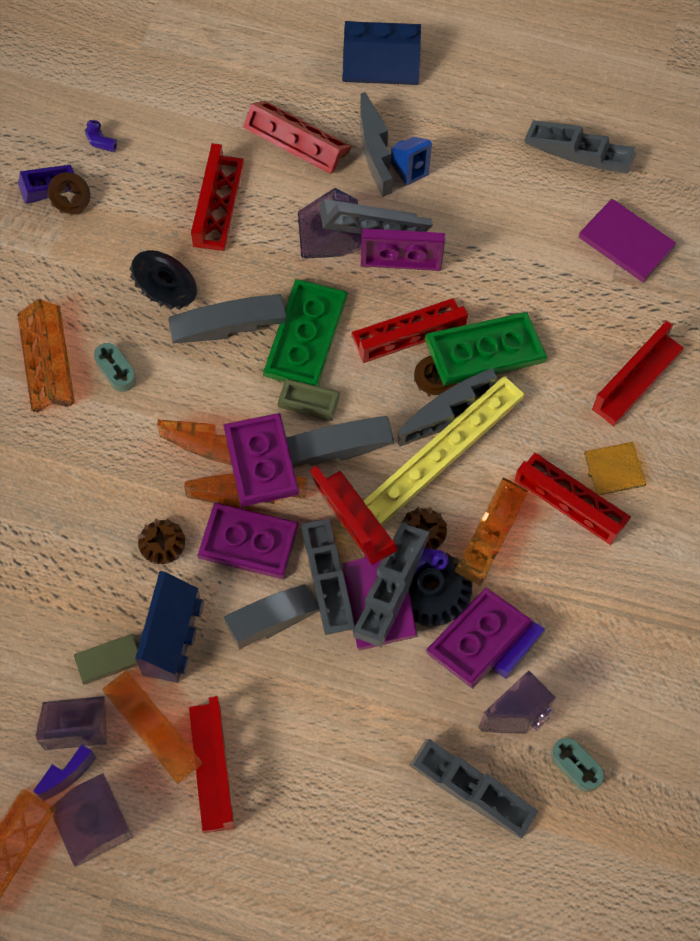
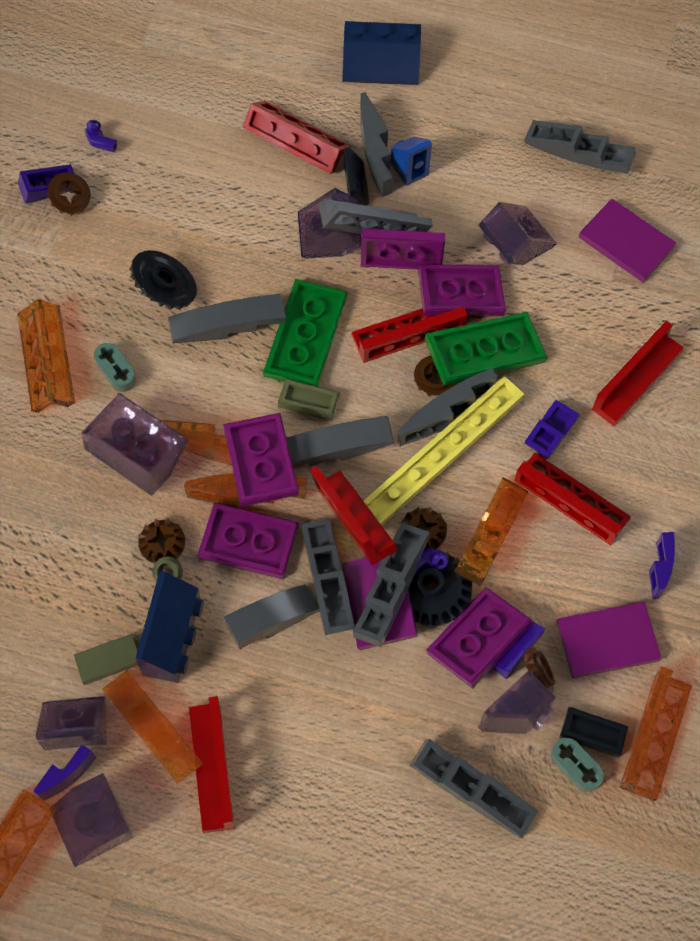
(134, 443): none -> slope
(167, 561): none -> olive plate
(208, 195): red fence -> none
(355, 177): none -> black slope
(456, 286): none -> magenta tile
(515, 233): none -> clear purple slope
(539, 667): none -> reddish brown gear
(552, 429): none -> dark purple slope
(594, 732): none -> black tile
(608, 640): none -> magenta tile
(615, 468): clear yellow piece -> none
(648, 727): none -> clear orange fence
(662, 569): none -> dark purple slope

